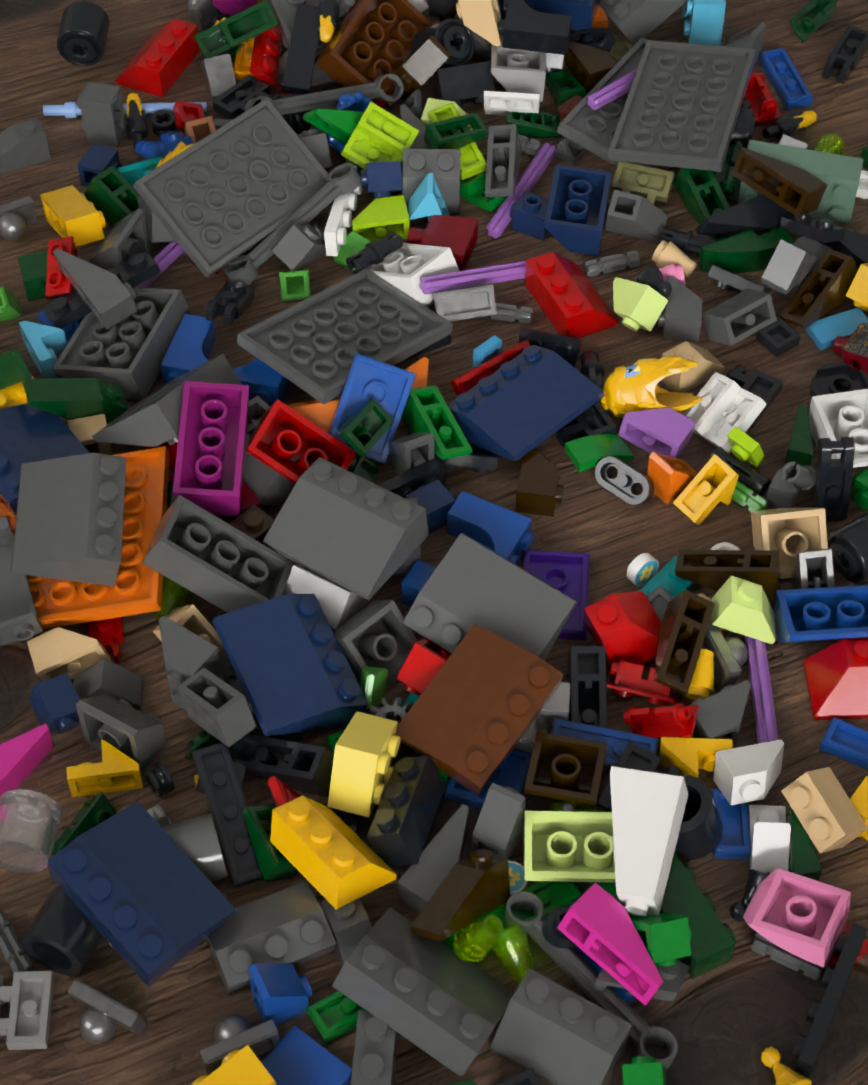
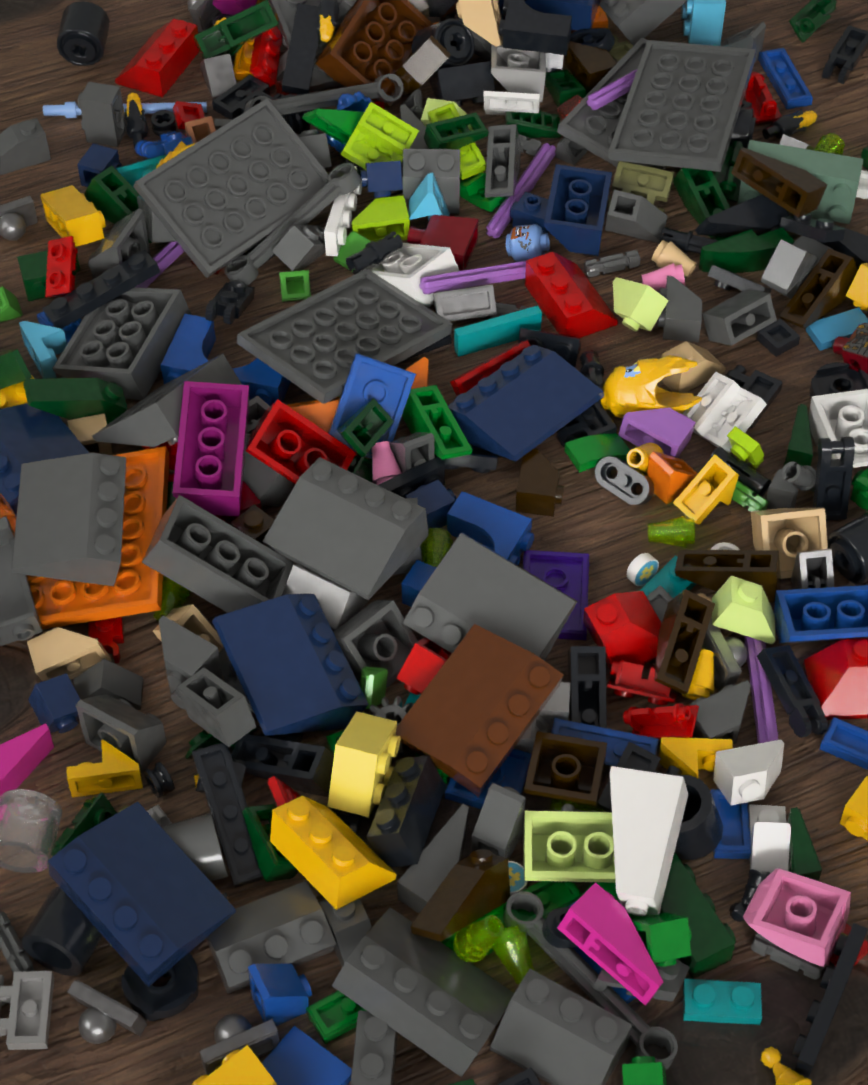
(99, 288): dark grey slope -> none
(164, 1001): none -> black plate
(383, 463): none -> bright pink cone
(436, 546): none -> clear neon green cone
(487, 350): dark azure tile -> none
(495, 331): none -> teal tile
(526, 242): none -> medium blue head
(639, 456): none -> yellow cone
(653, 277): black piece -> none
(673, 532): none -> clear neon green cone
(722, 1001): none -> teal plate
(793, 690): none -> black hinge
(824, 809): tan brick -> none

